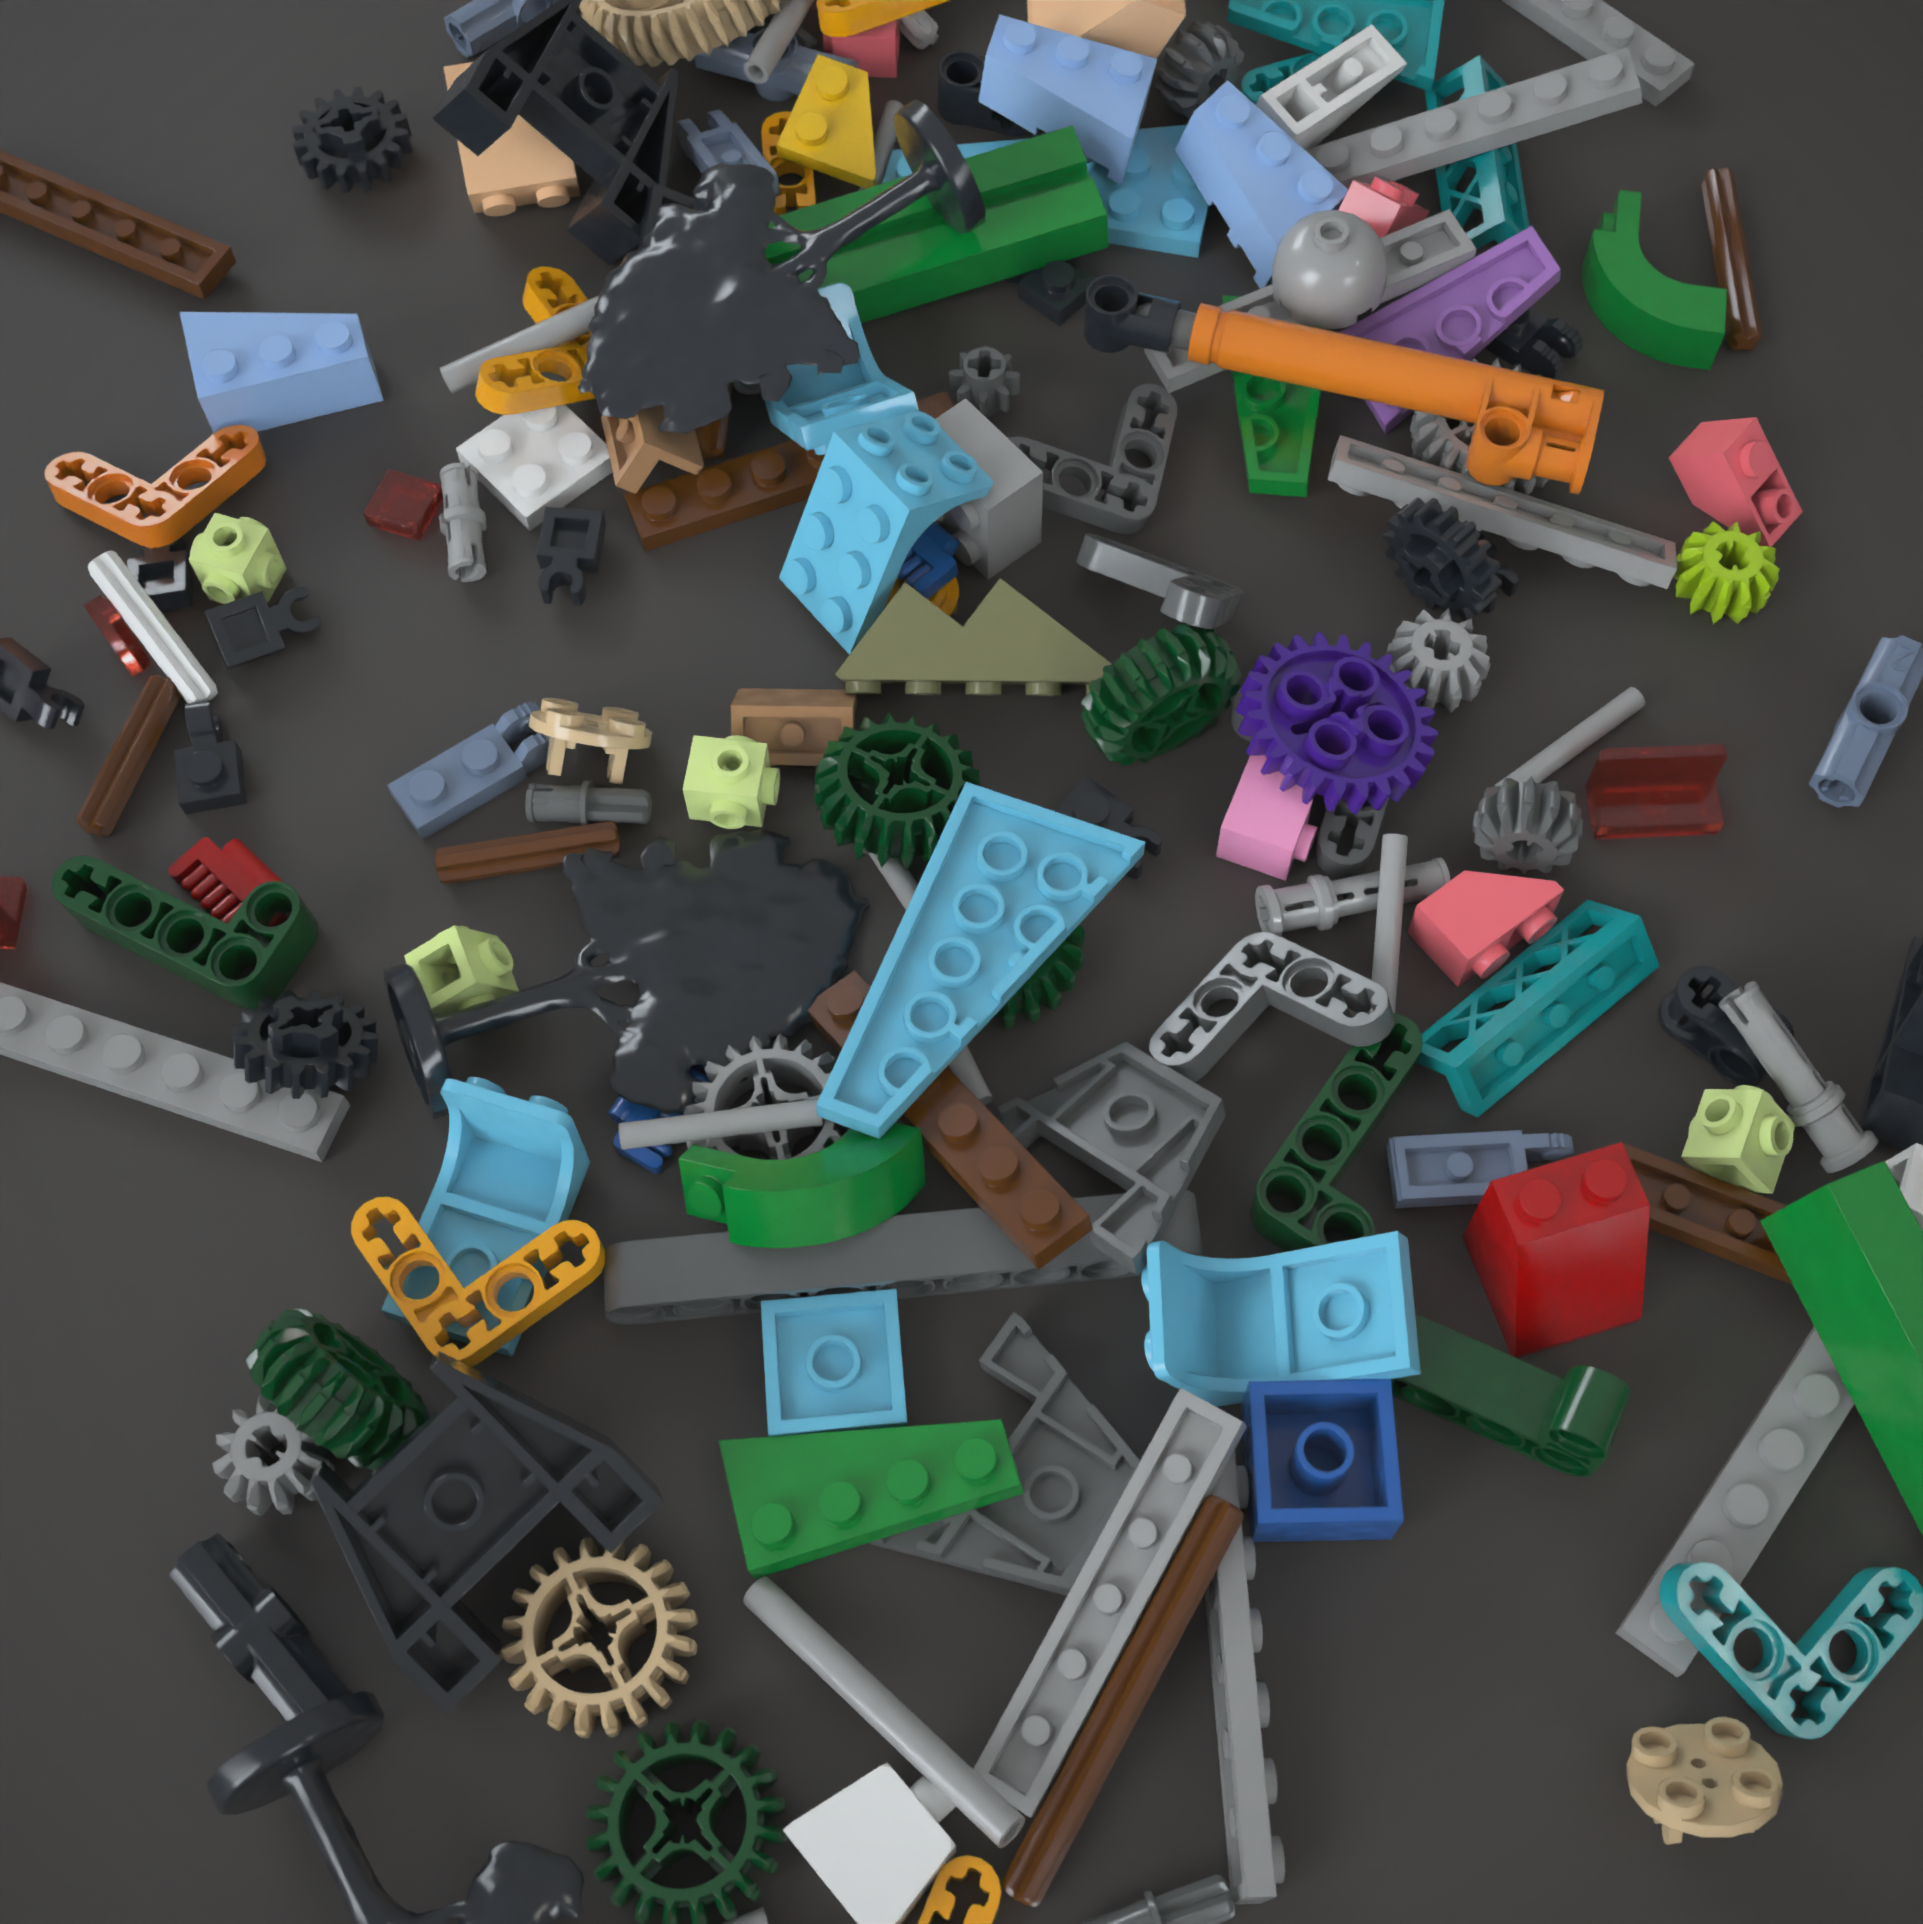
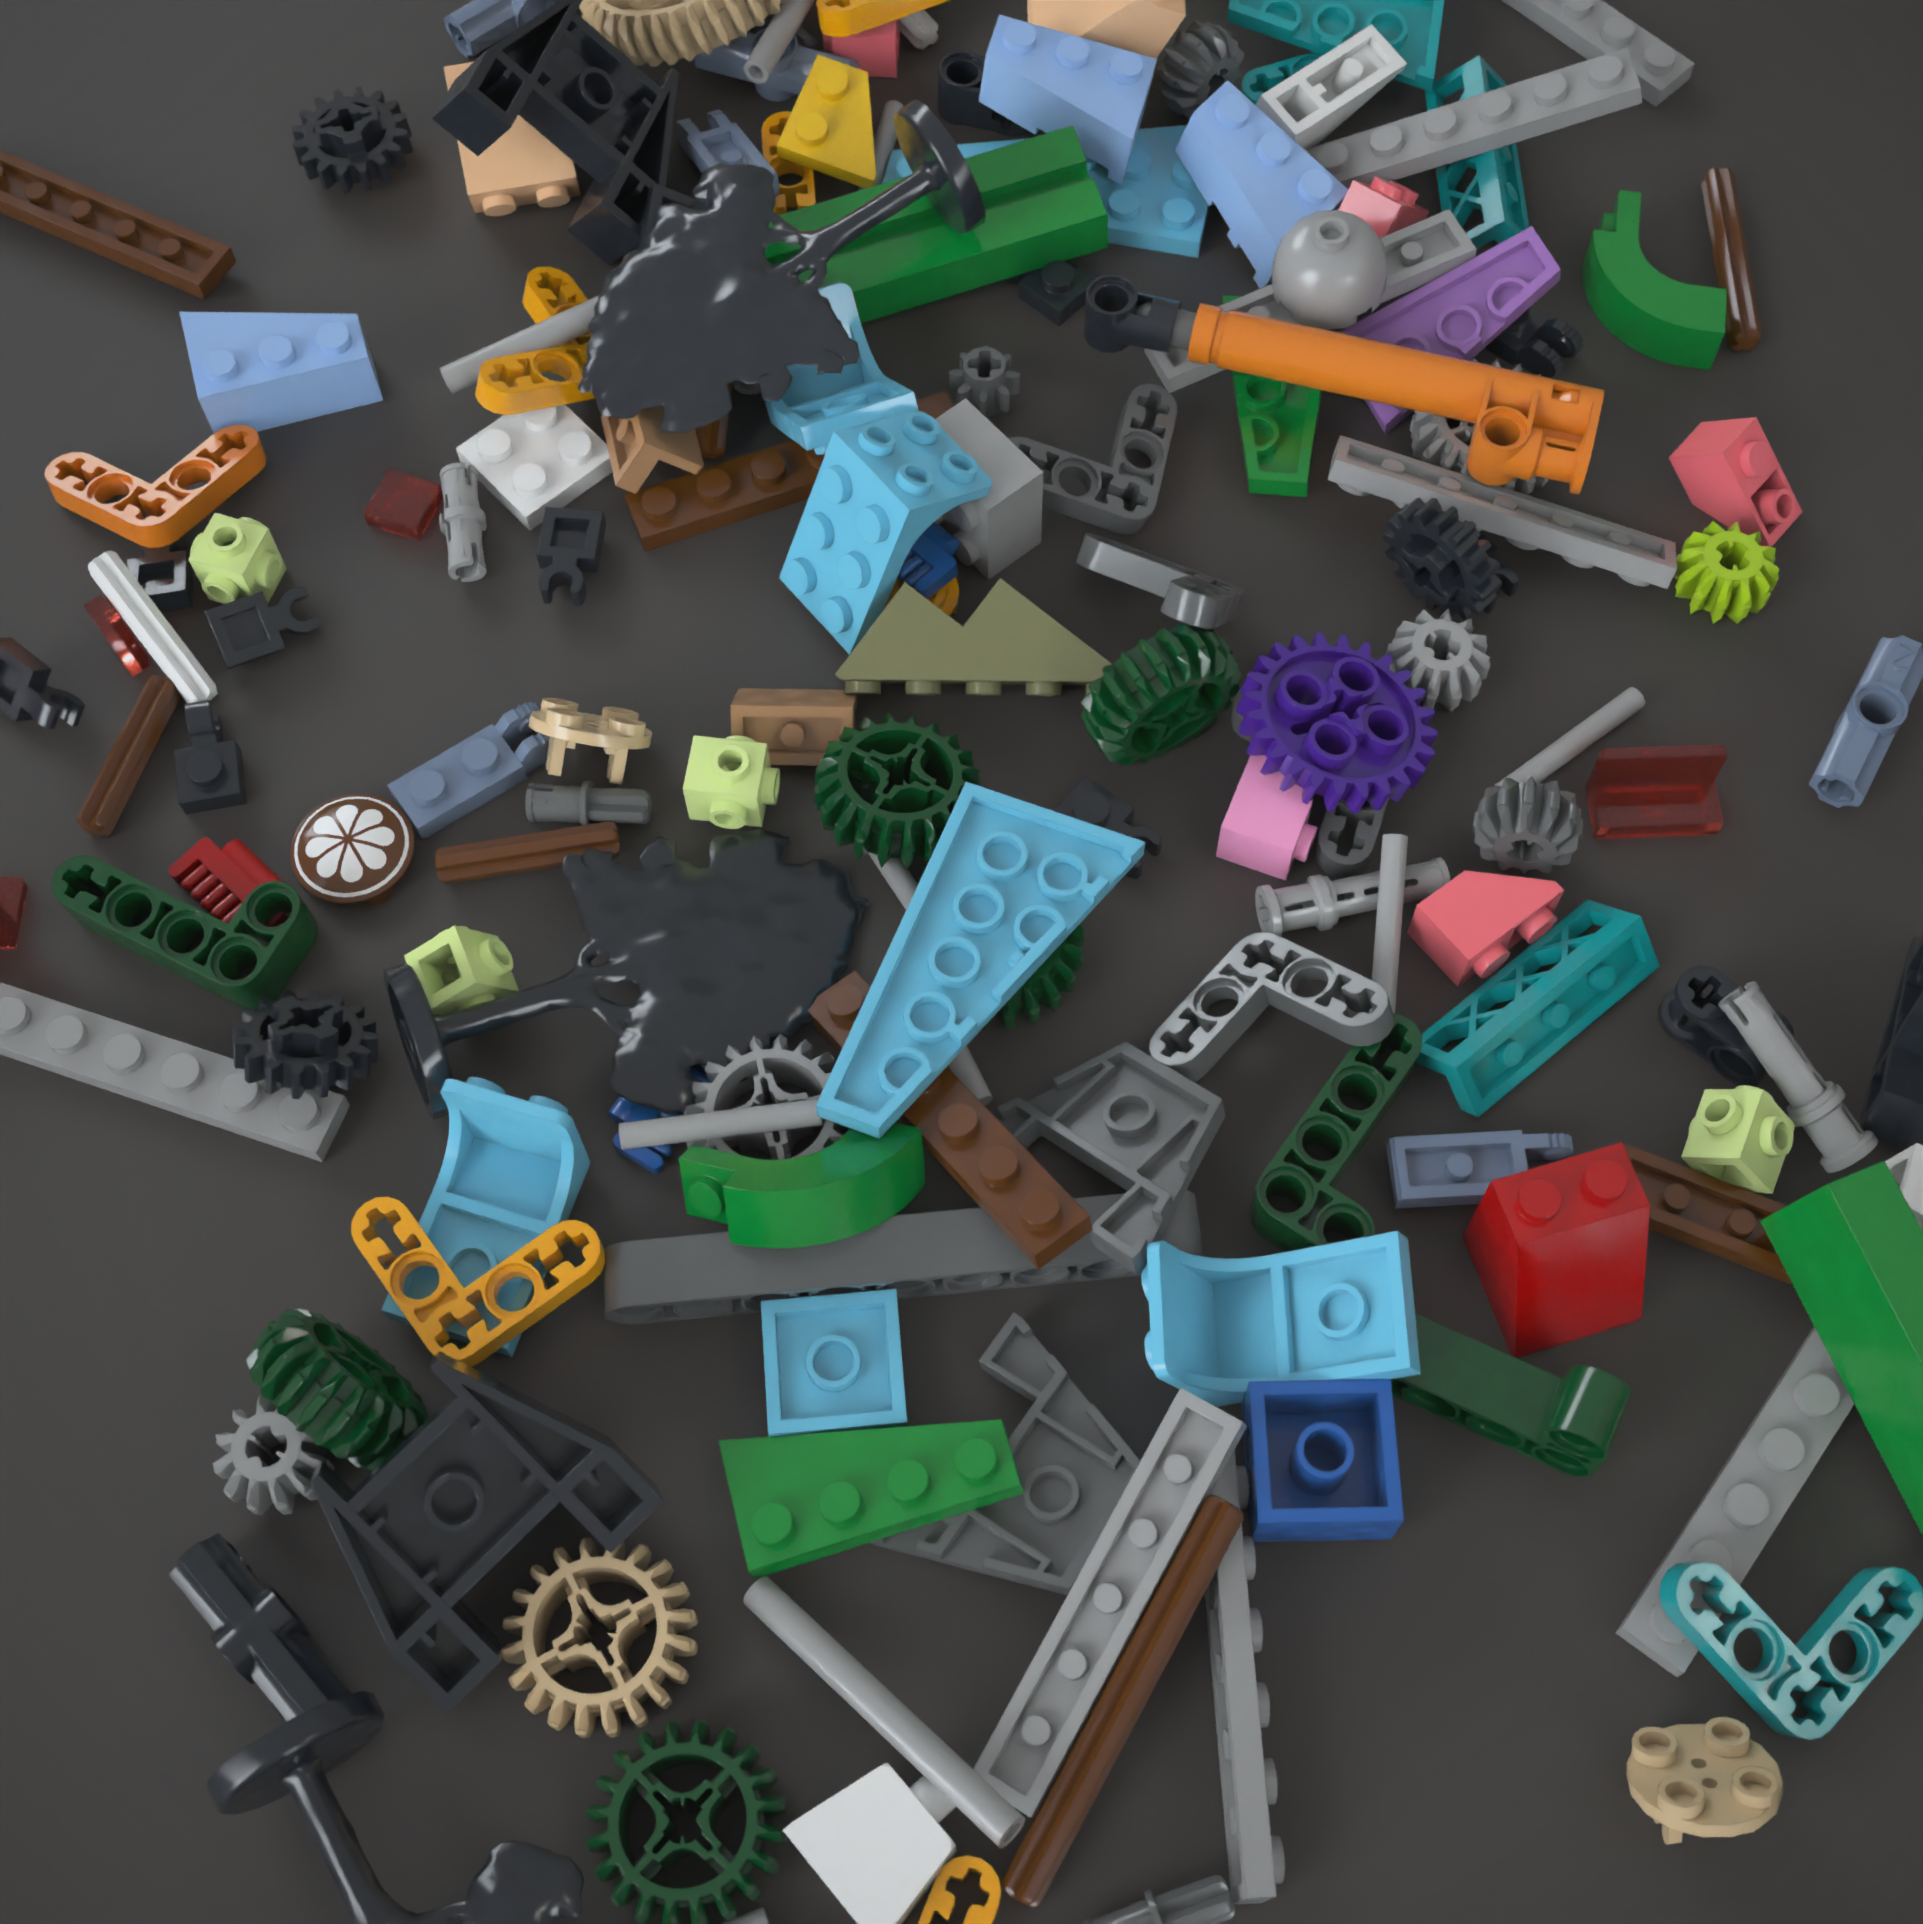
(352, 849): none -> dish

